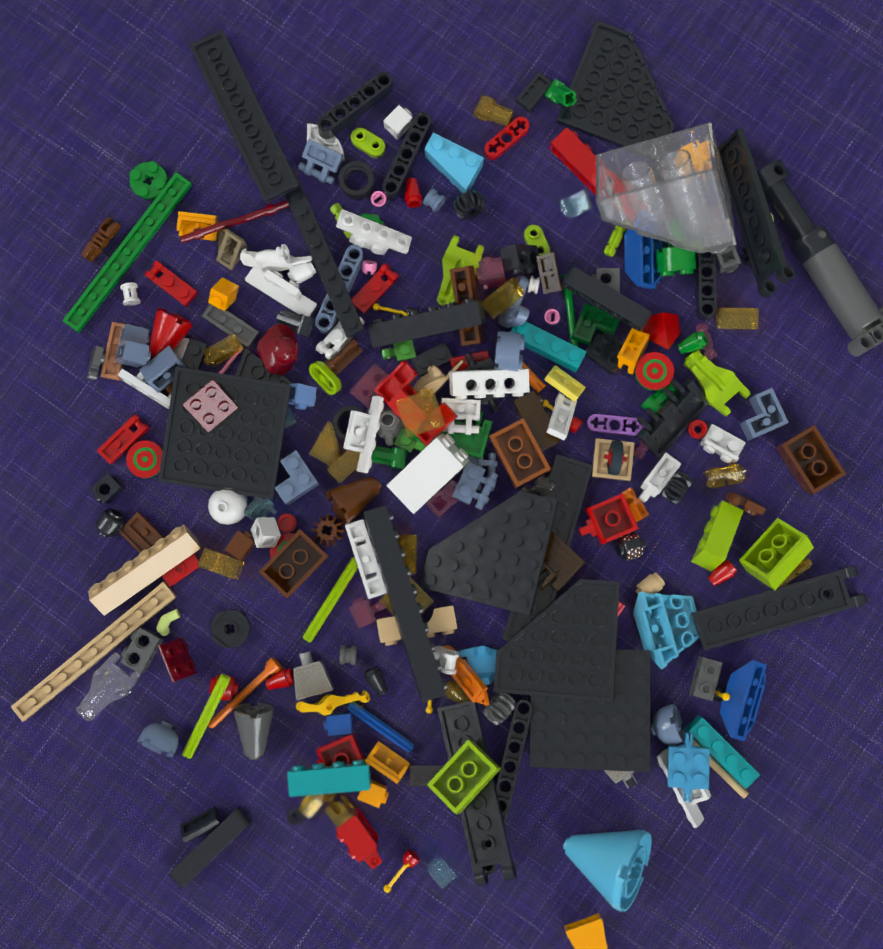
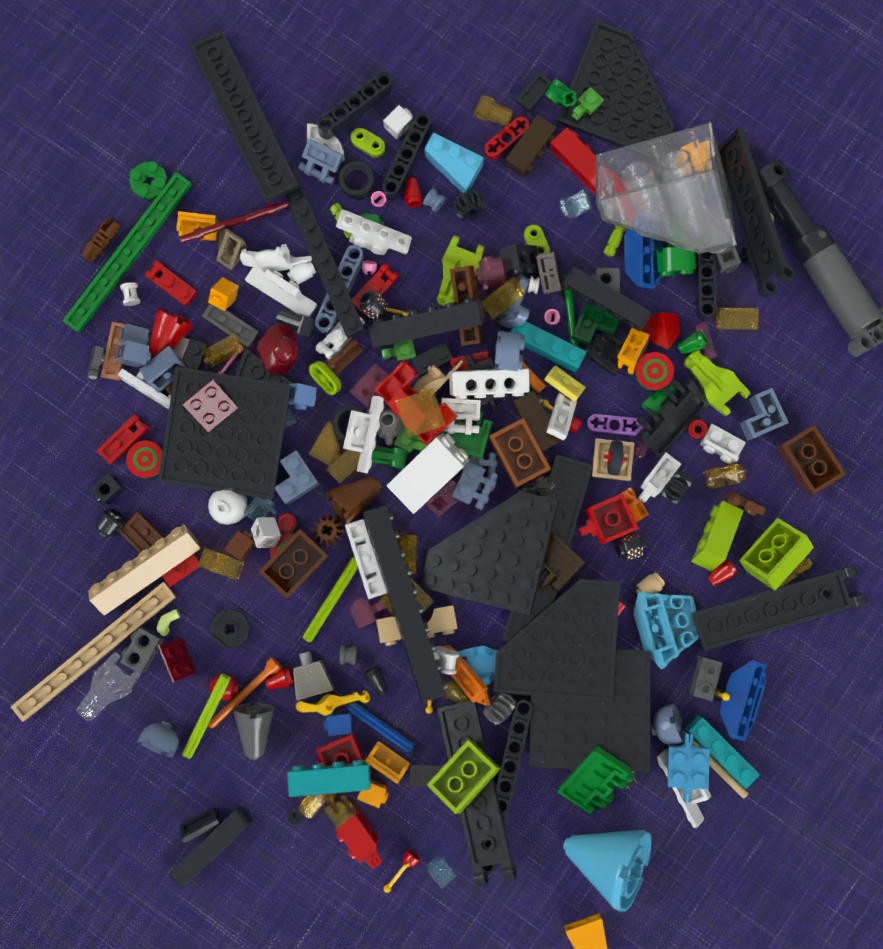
(373, 305): none -> black head
(530, 147): none -> dark brown brick
(587, 103): none -> bright green plate
(595, 779): none -> green hinge

